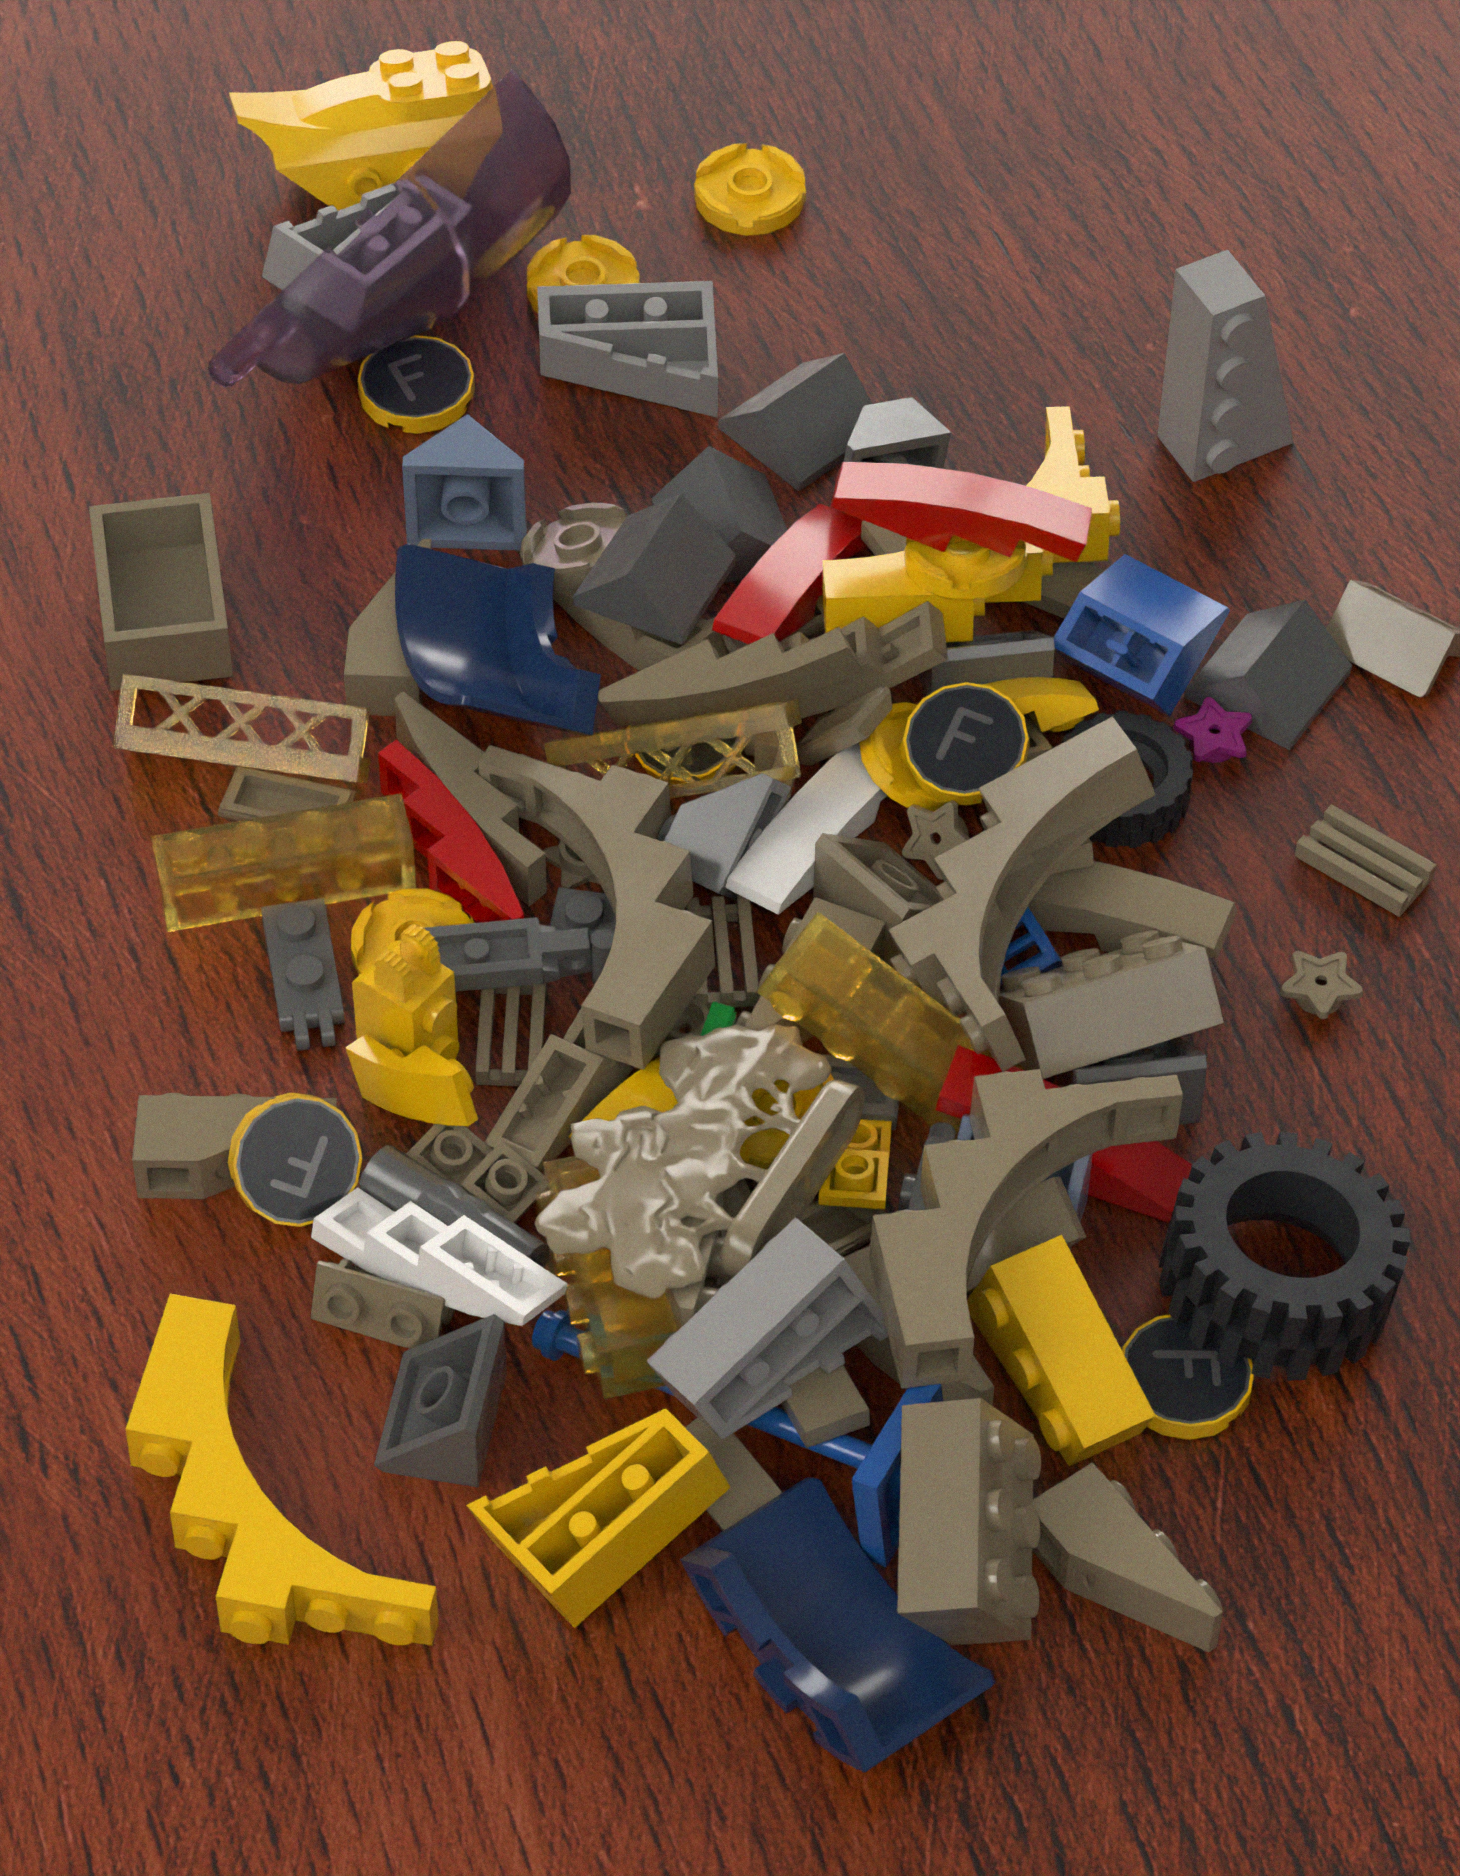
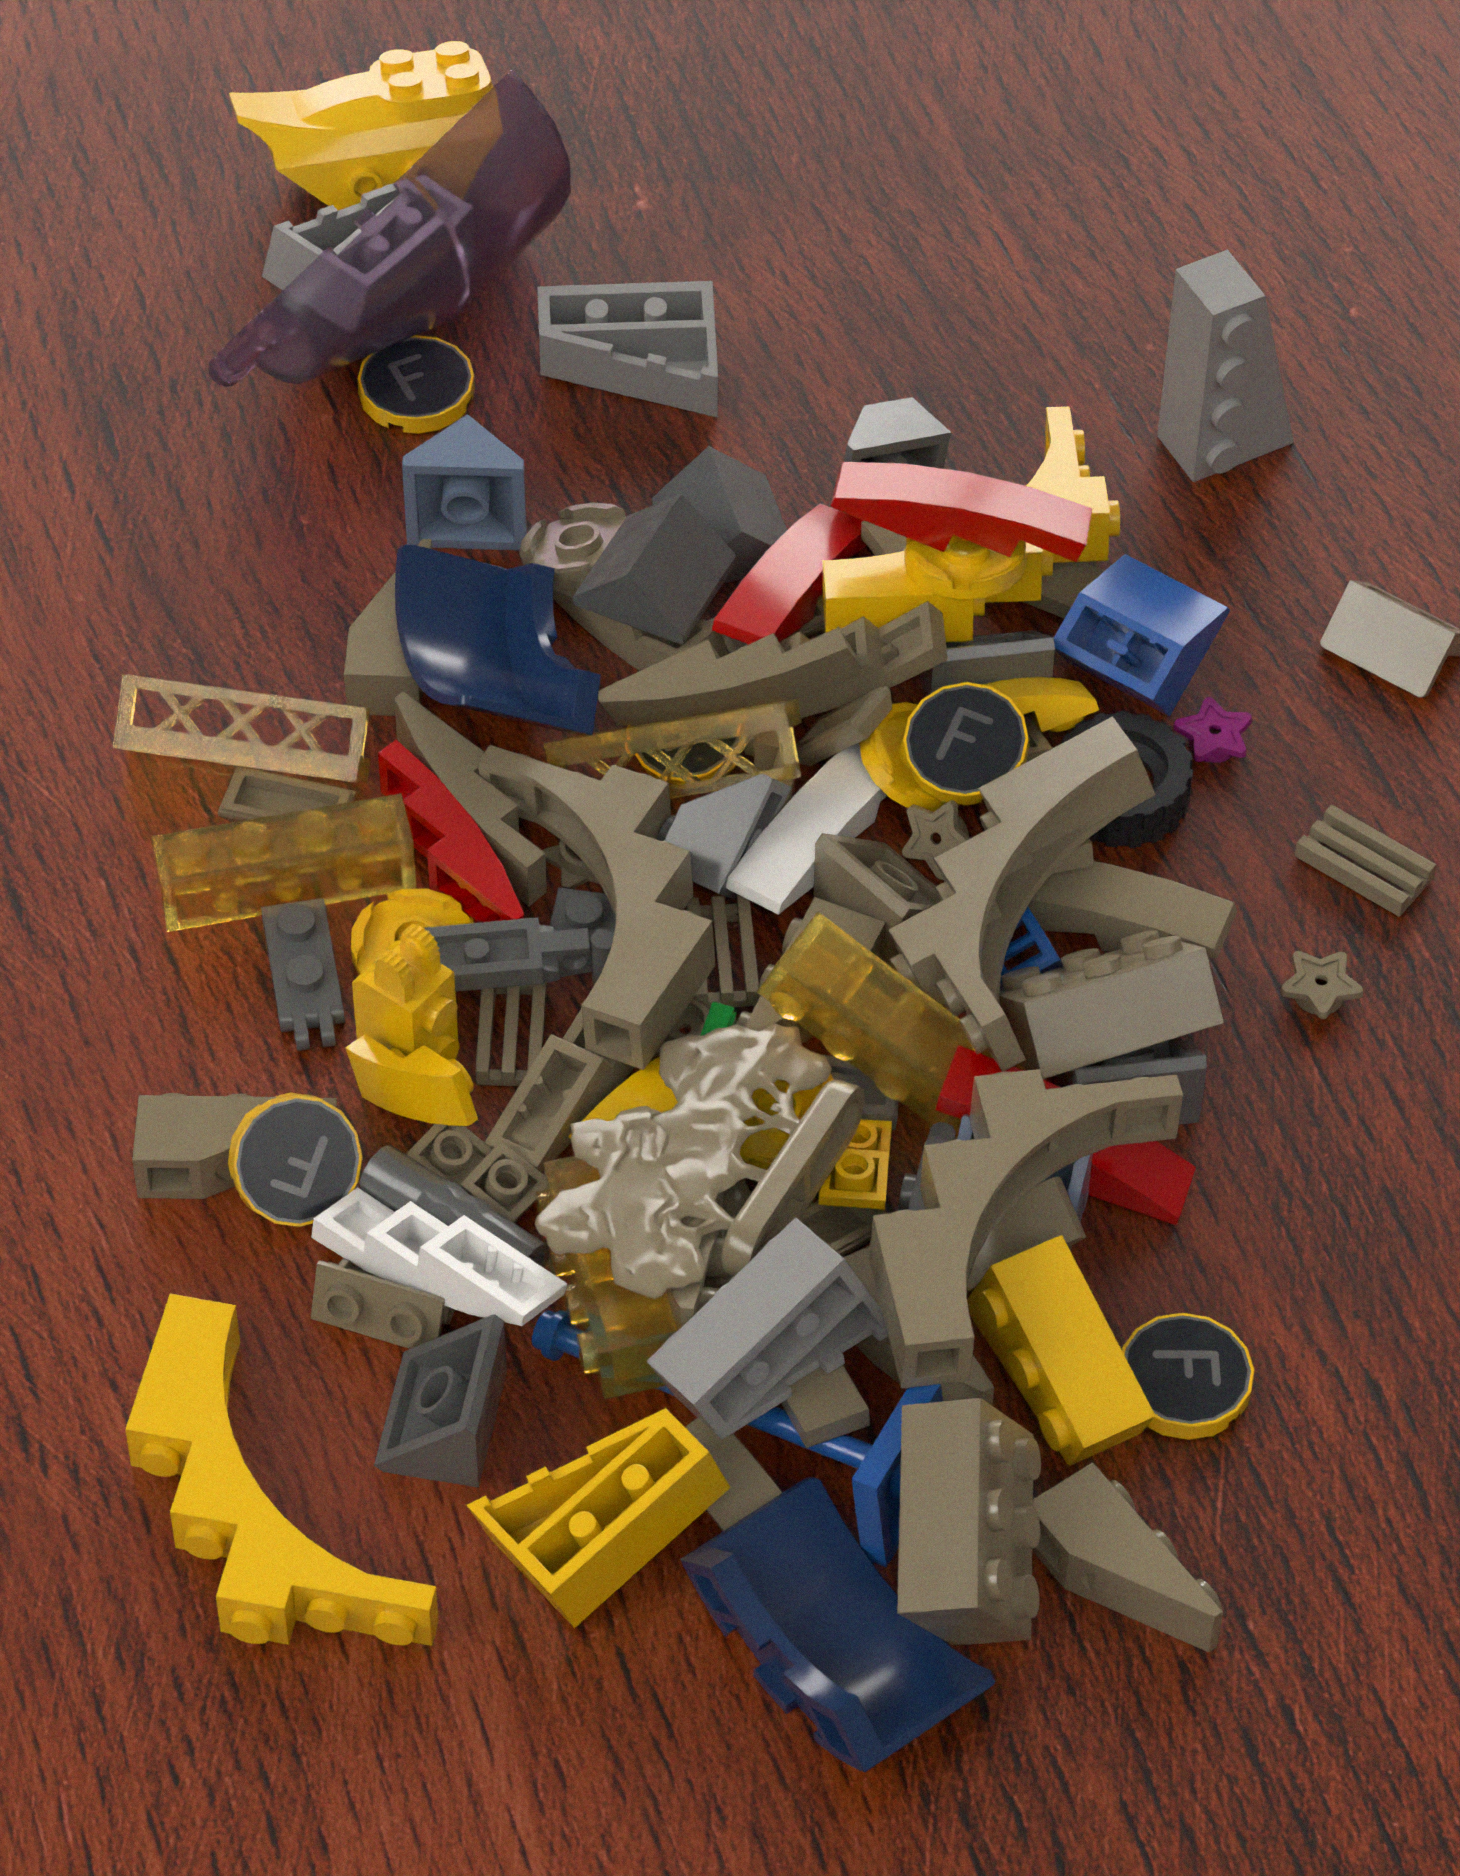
(161, 589): dark tan piece -> none
(580, 263): yellow tile -> none
(749, 189): yellow tile -> none
(801, 419): dark grey slope -> none
(1270, 1314): black tyre -> none
(1277, 669): dark grey slope -> none

